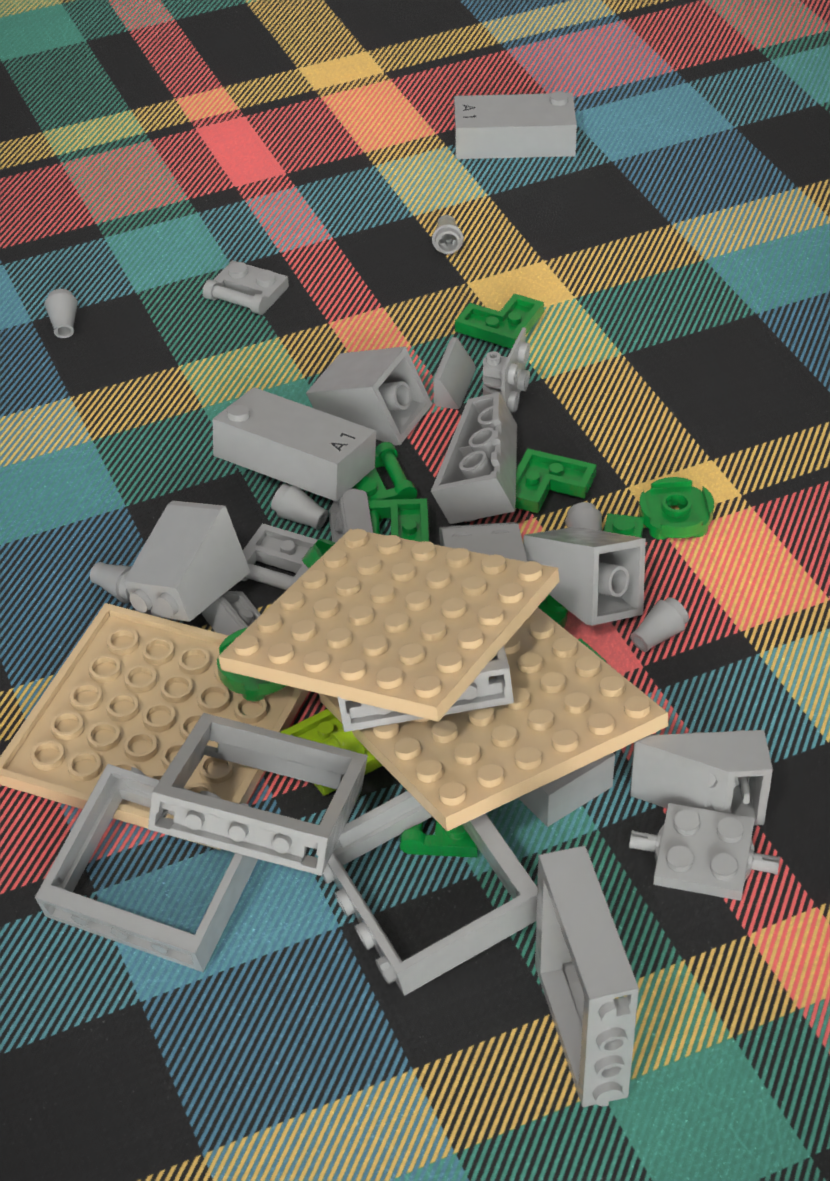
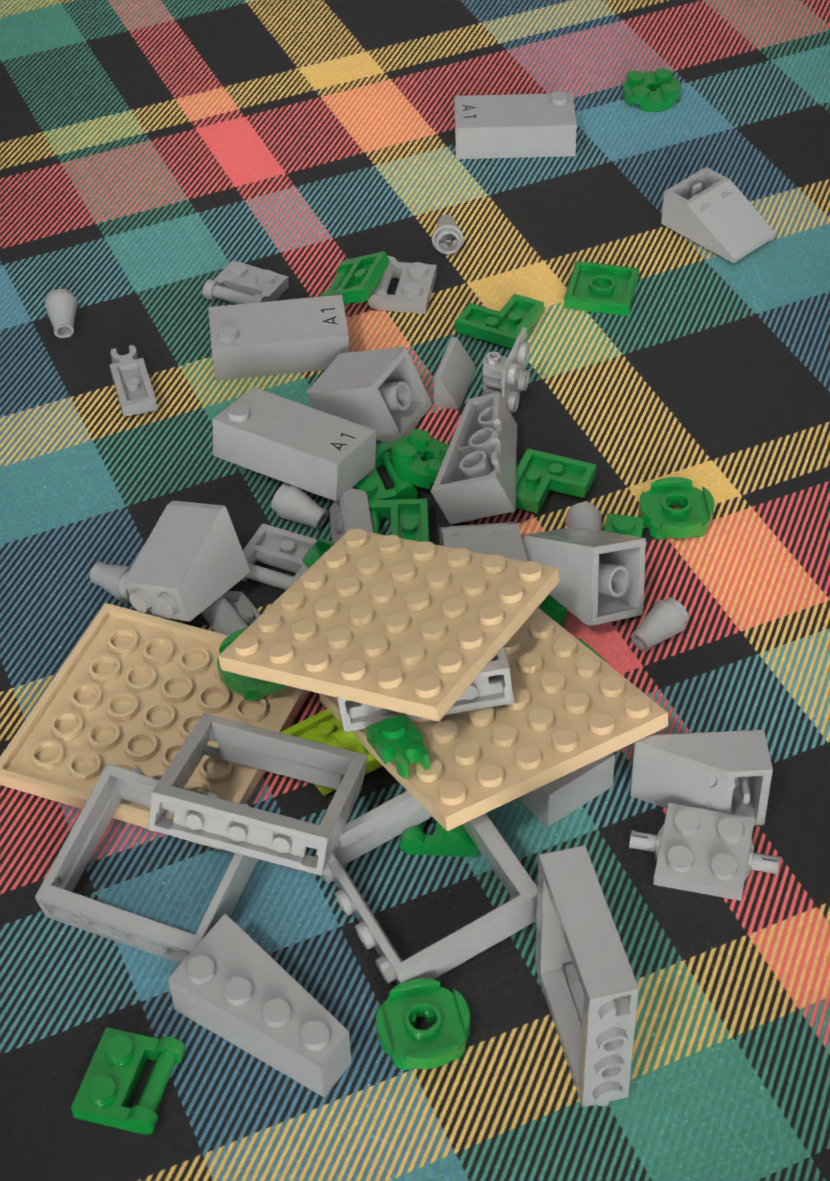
(114, 1076): none -> green plate
(132, 383): none -> light grey plate
(260, 1008): none -> light grey wedge
(277, 336): none -> light grey brick
(358, 277): none -> green plate
(400, 741): none -> green plate
(412, 291): none -> light grey plate
(418, 457): none -> green plate
(429, 1047): none -> green plate
(601, 288): none -> green tile
(651, 90): none -> green plate
(715, 215): none -> light grey slope

